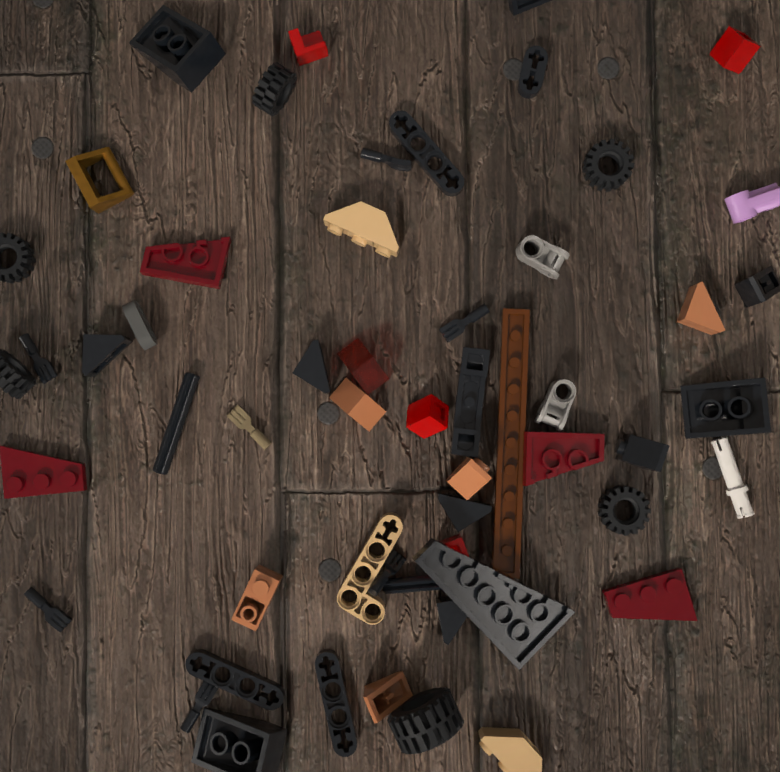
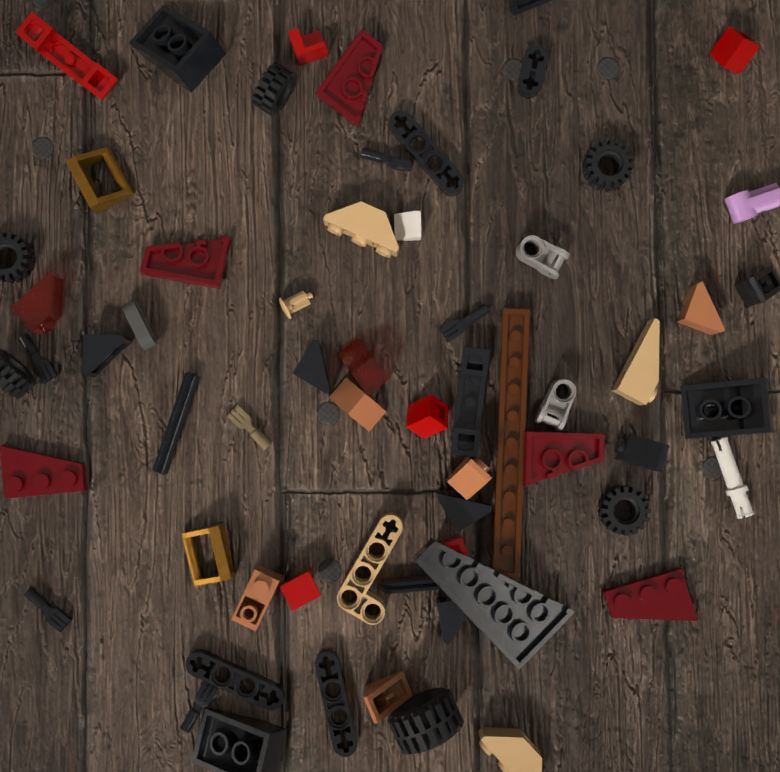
(41, 304): none -> clear red slope
(66, 56): none -> red slope
(221, 552): none -> pearl gold tile
(295, 303): none -> tan piece
(300, 589): none -> red panel
(351, 78): none -> dark red wing
(390, 567): black piece -> none
(407, 226): none -> white slope
(641, 369): none -> tan slope

